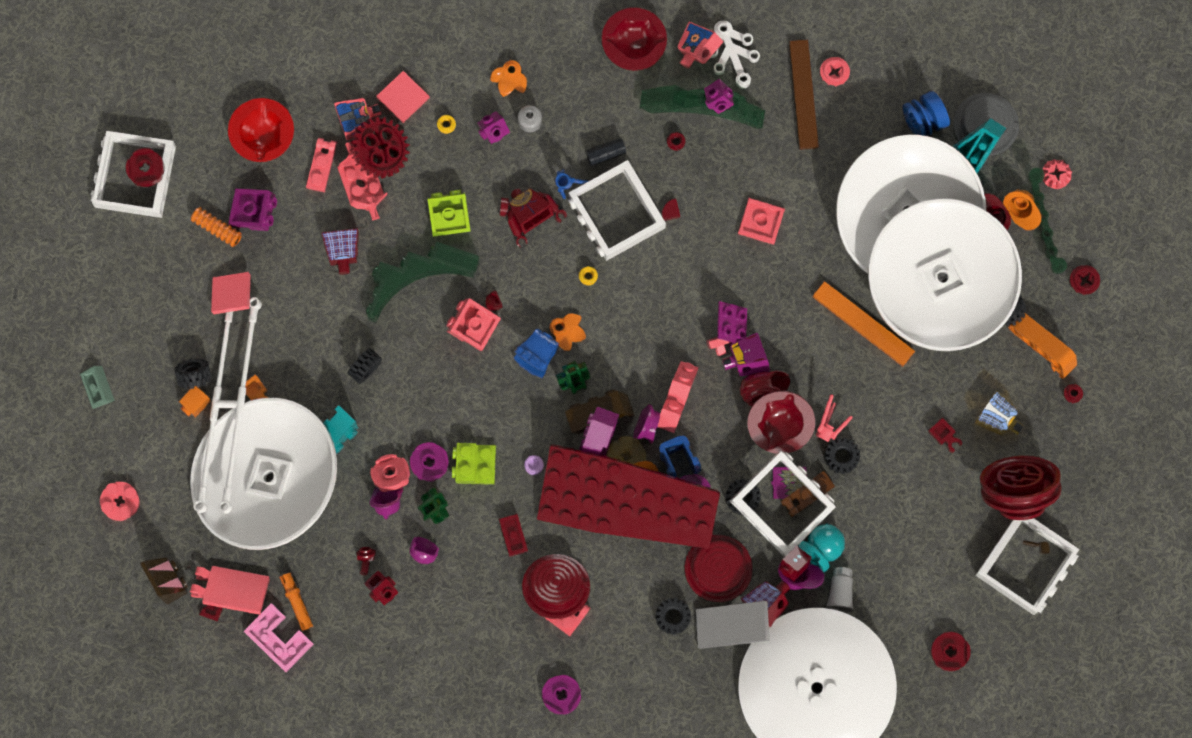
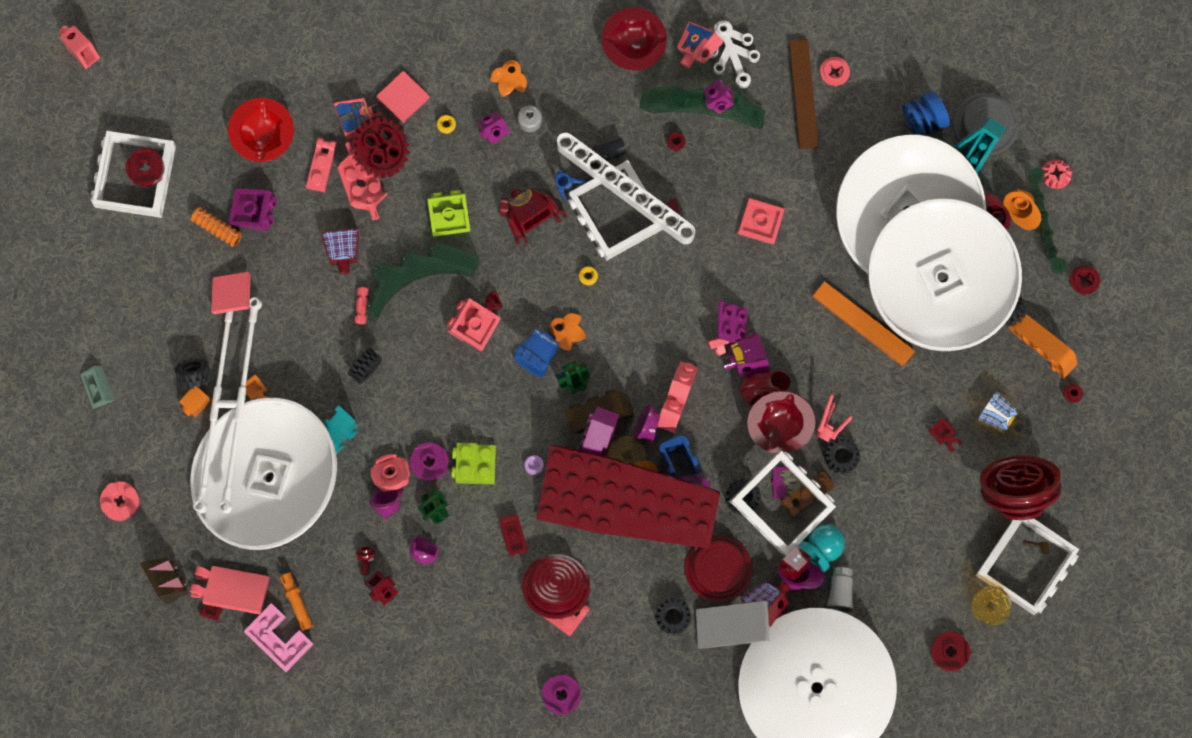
(77, 42): none -> coral torso
(361, 305): none -> coral axle
(621, 180): none -> white beam
(996, 595): none -> clear yellow plate

